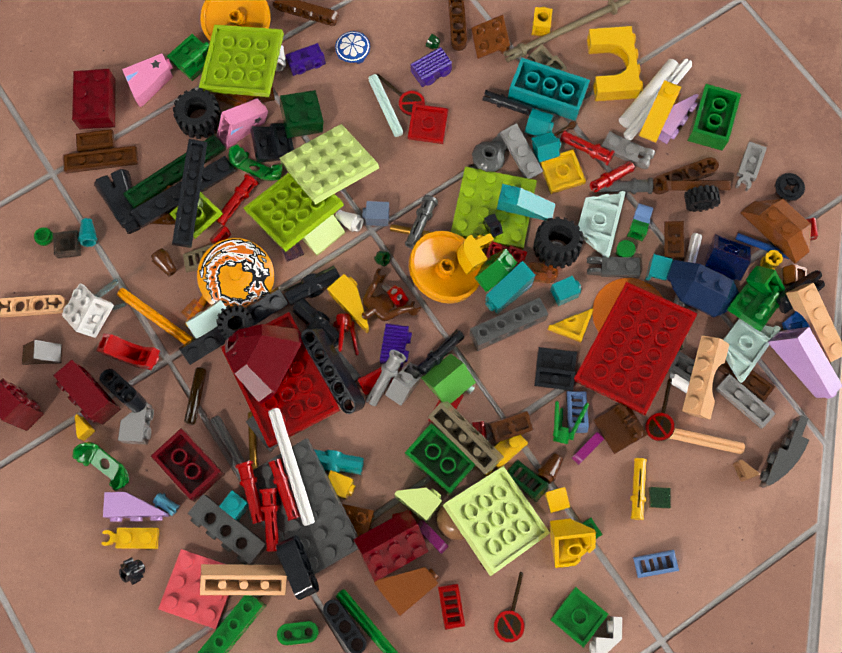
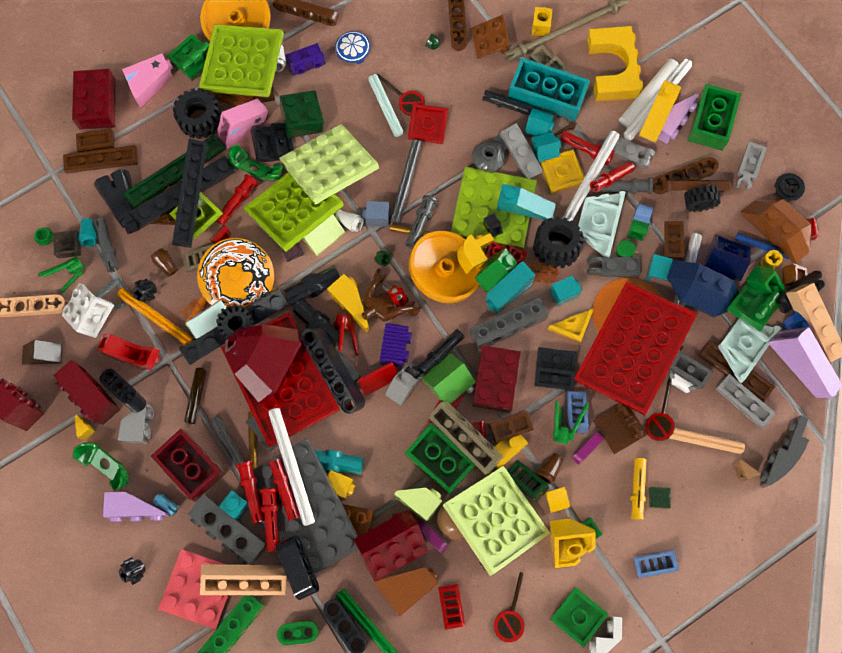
(73, 266): none -> green plant
(108, 251): none -> dark grey pin
(133, 538): yellow plate -> none
(144, 290): none -> black gear
(389, 370): light grey pin -> none
(405, 182): none -> dark grey axle
(431, 67): dark purple brick -> none
(496, 379): none -> dark red brick
(591, 175): none -> white axle
(699, 396): light nougat arch -> none

